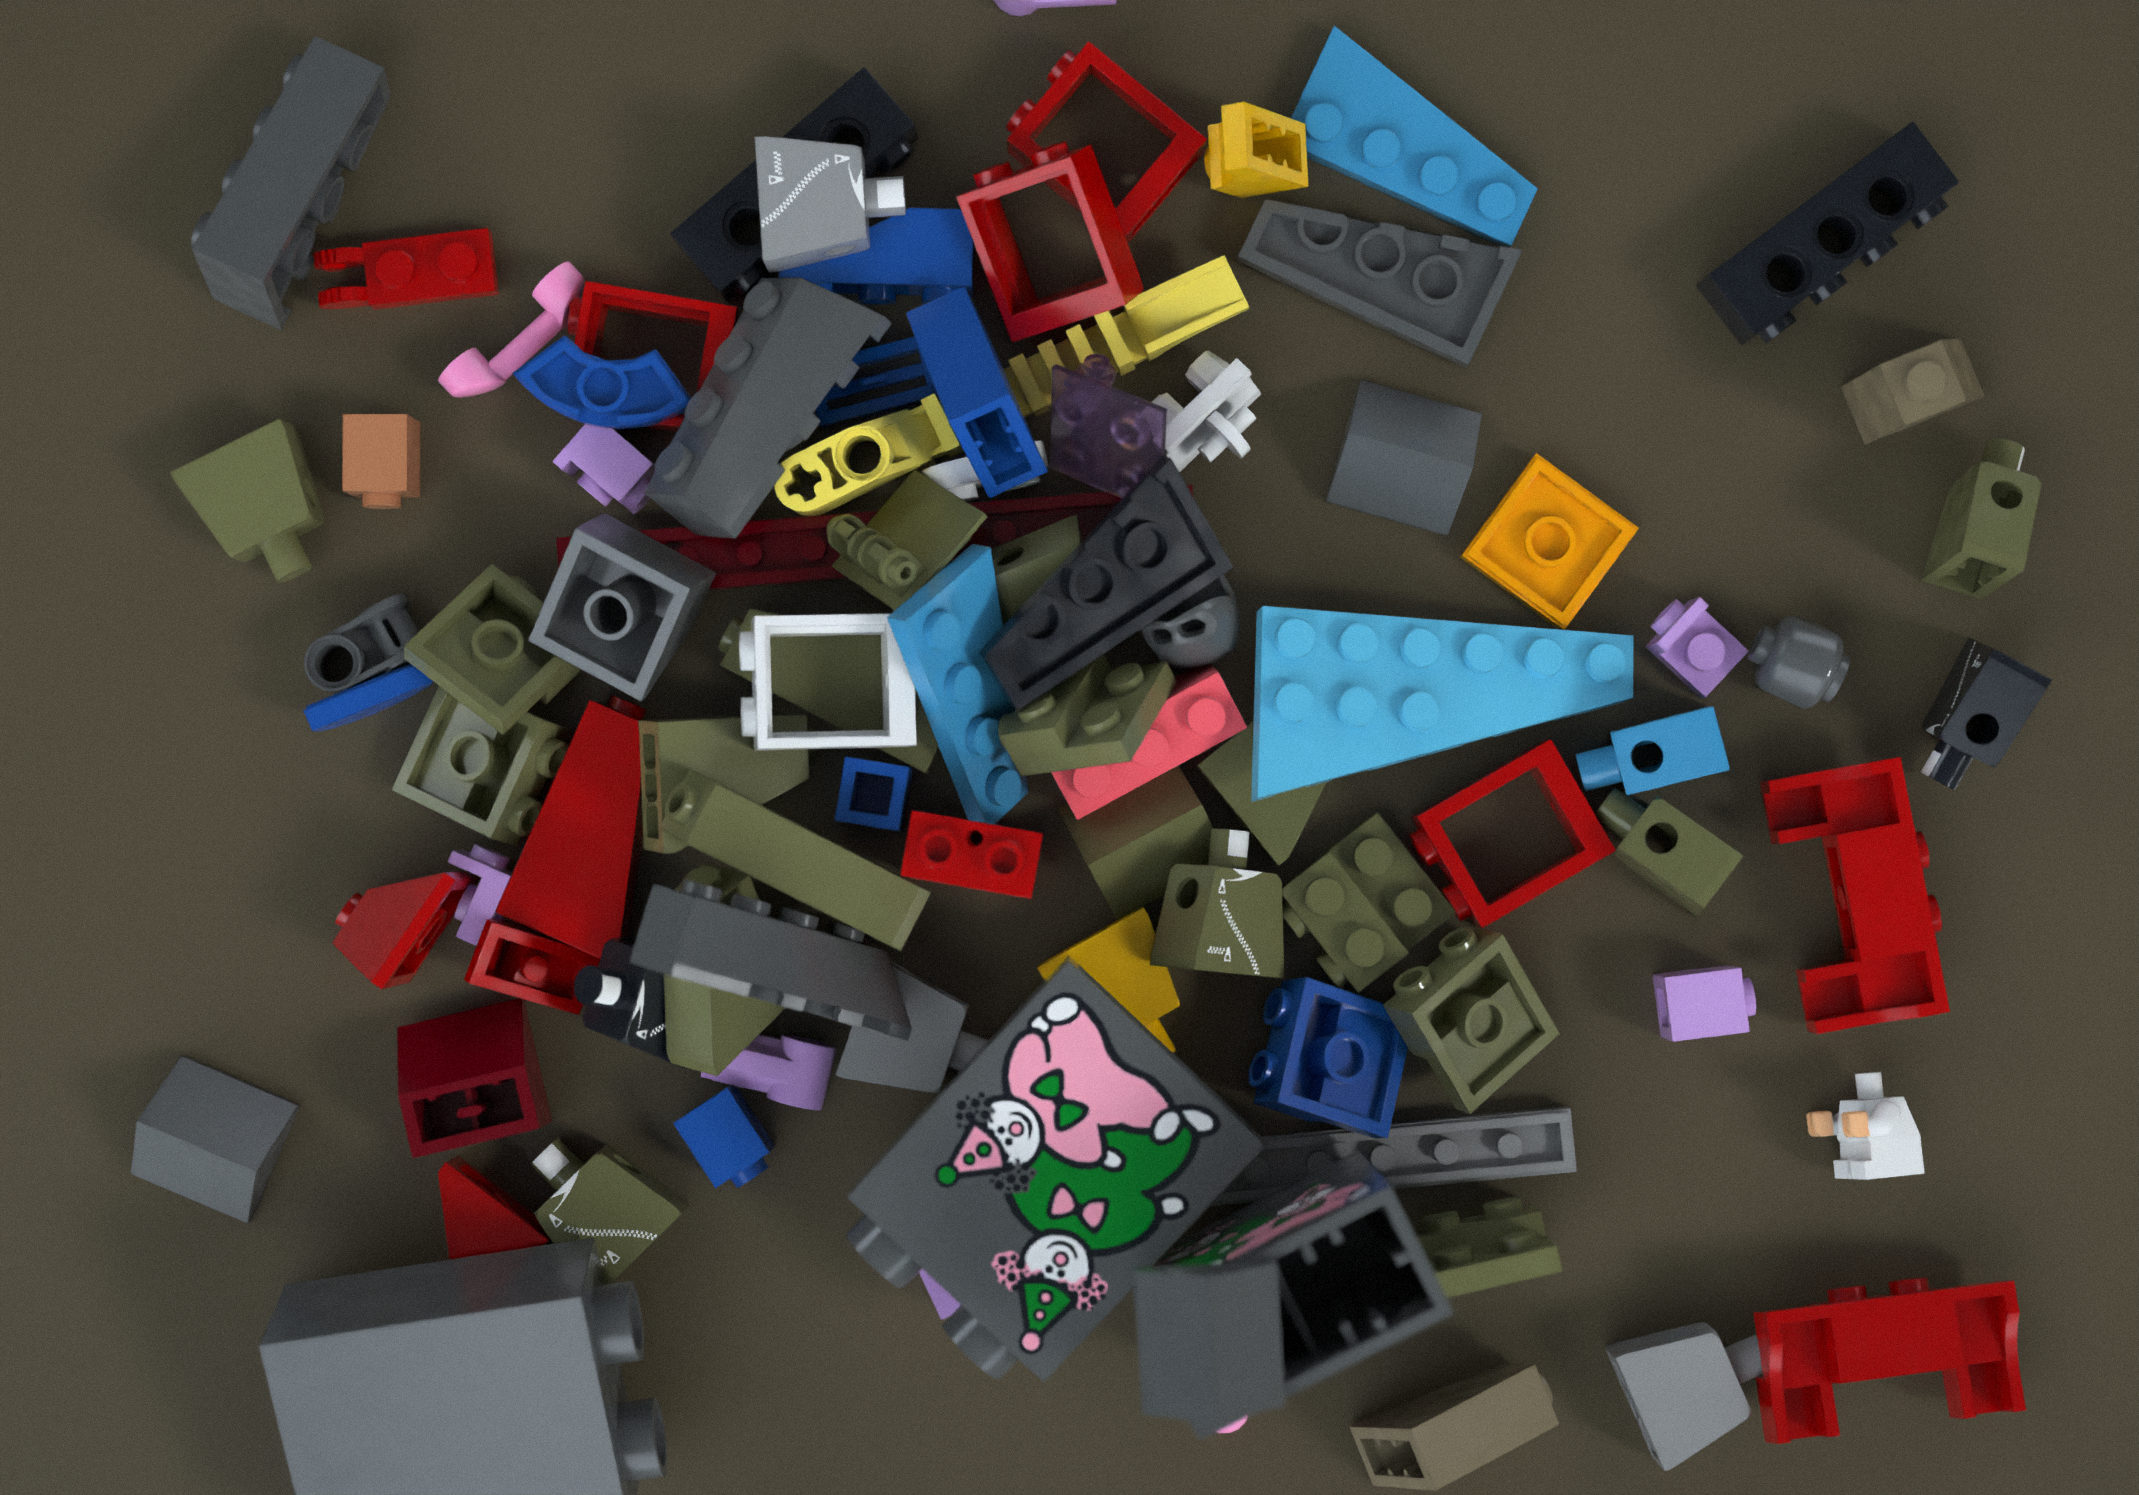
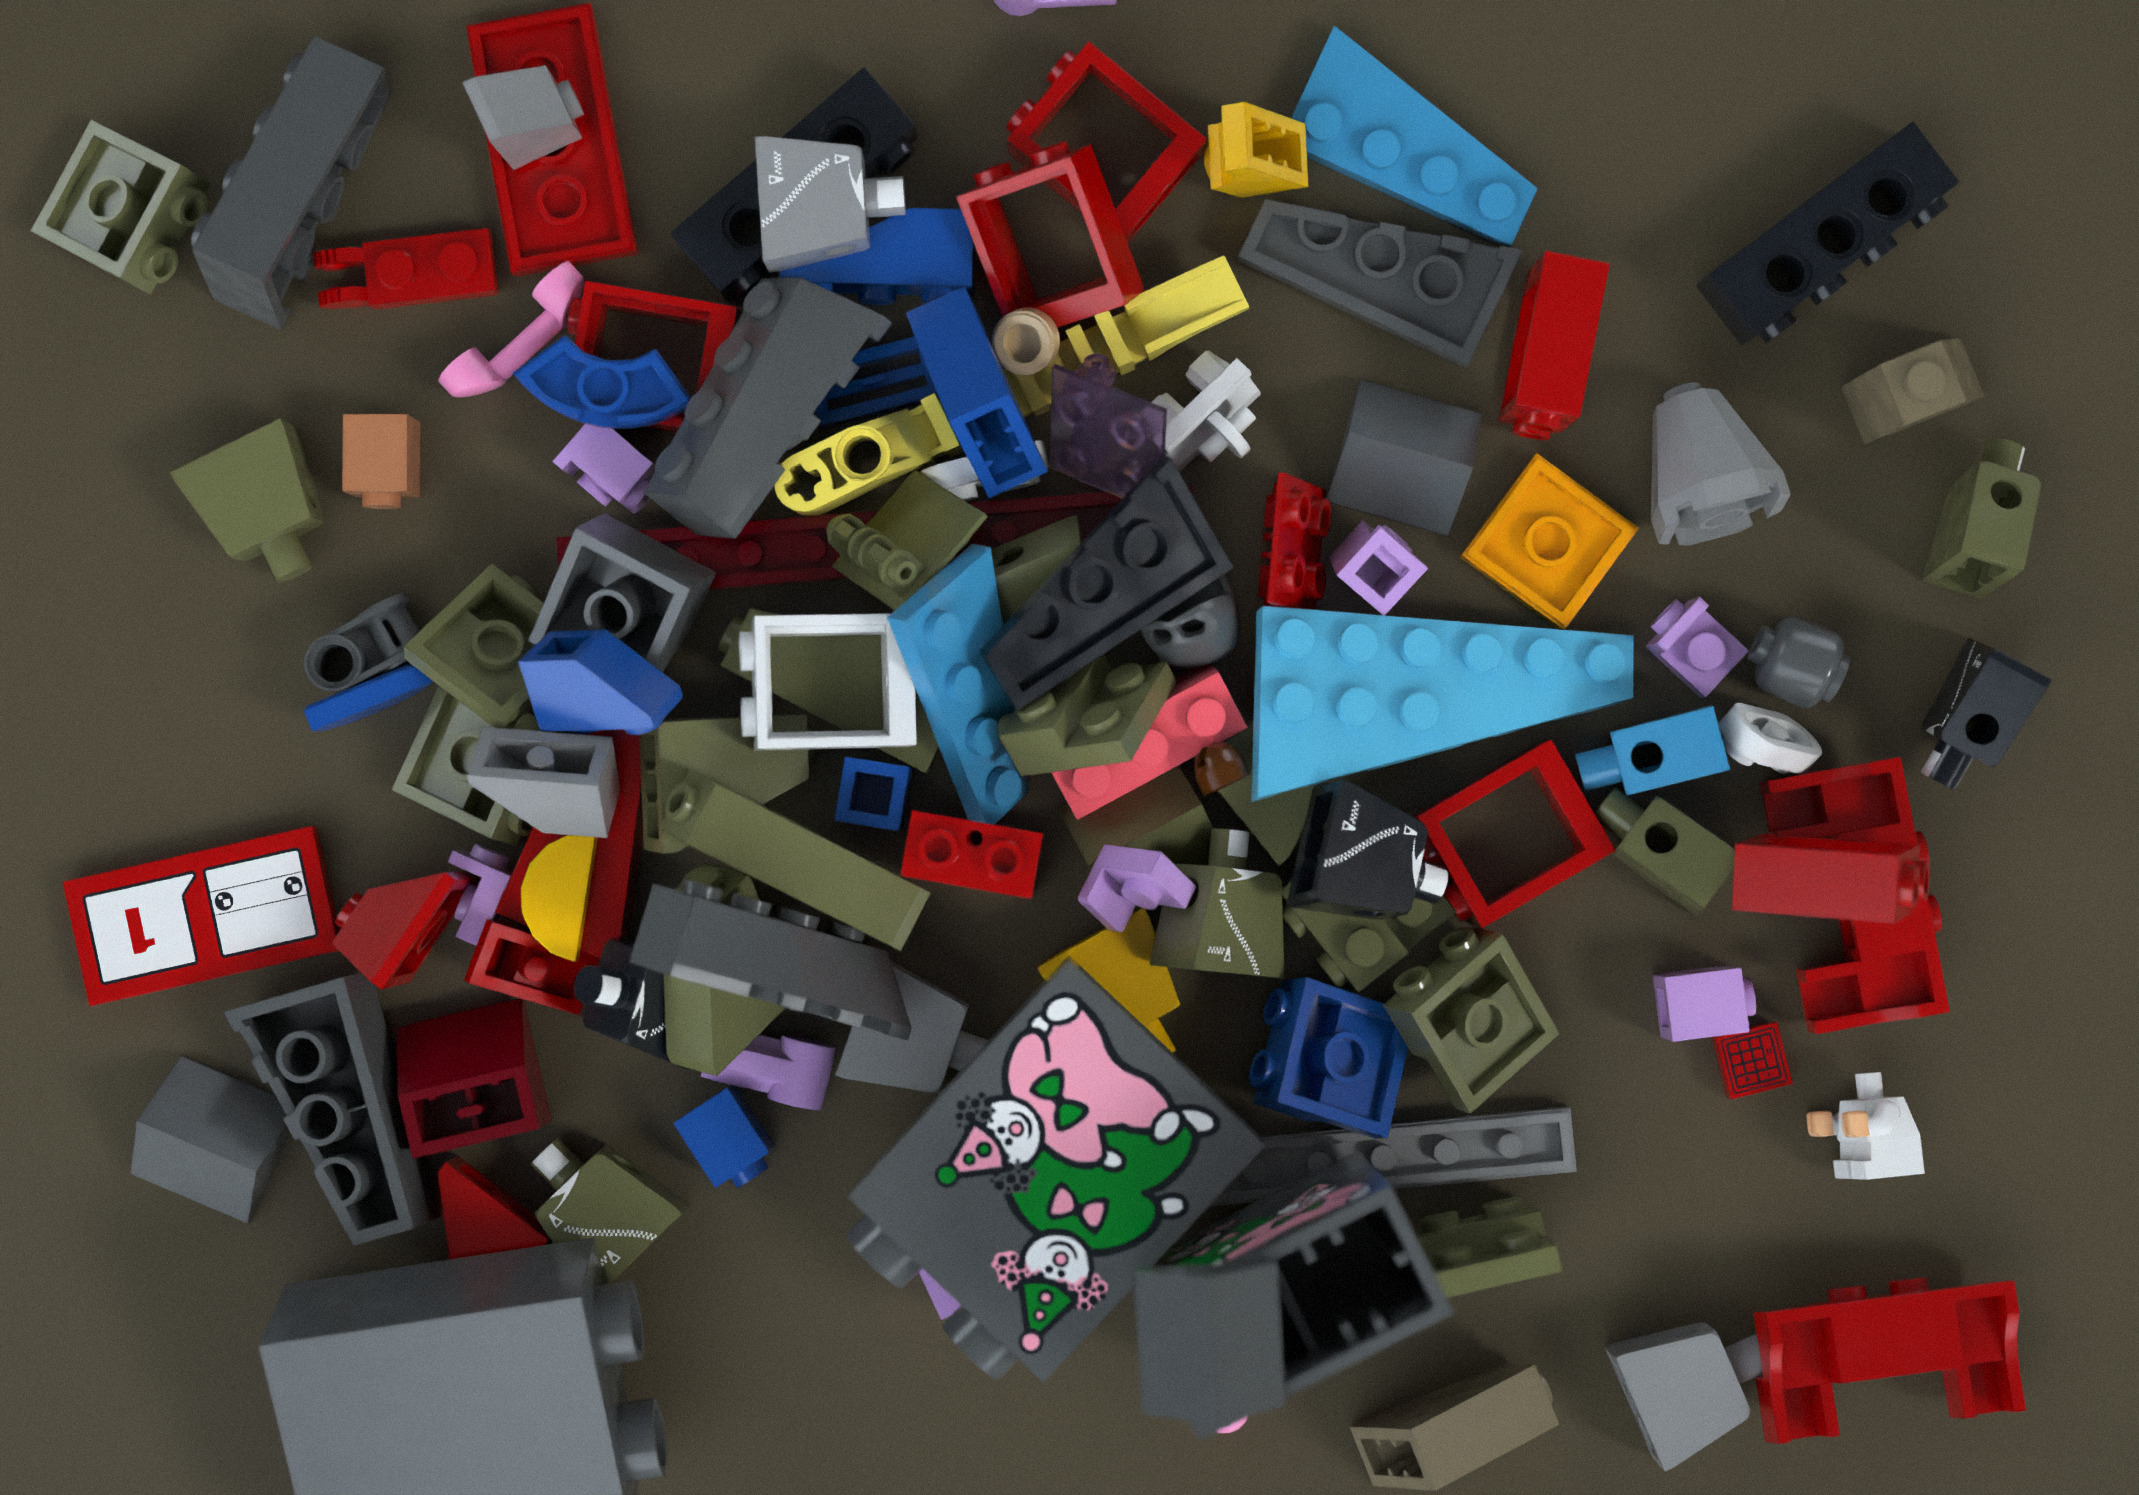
(122, 207): none -> olive plate
(202, 915): none -> tile
(339, 1087): none -> dark grey wedge
(525, 112): none -> light grey slope
(549, 778): none -> light grey slope
(558, 894): none -> yellow tile
(577, 197): none -> red tile
(595, 683): none -> blue slope
(1025, 341): none -> tan tile
(1132, 878): none -> lavender bracket
(1219, 767): none -> reddish brown hinge
(1298, 521): none -> red hinge
(1361, 857): none -> black torso
(1377, 565): none -> lavender brick
(1553, 344): none -> red window
(1708, 469): none -> light grey cone
(1752, 1060): none -> tile
(1768, 739): none -> white plate
(1829, 877): none -> red window

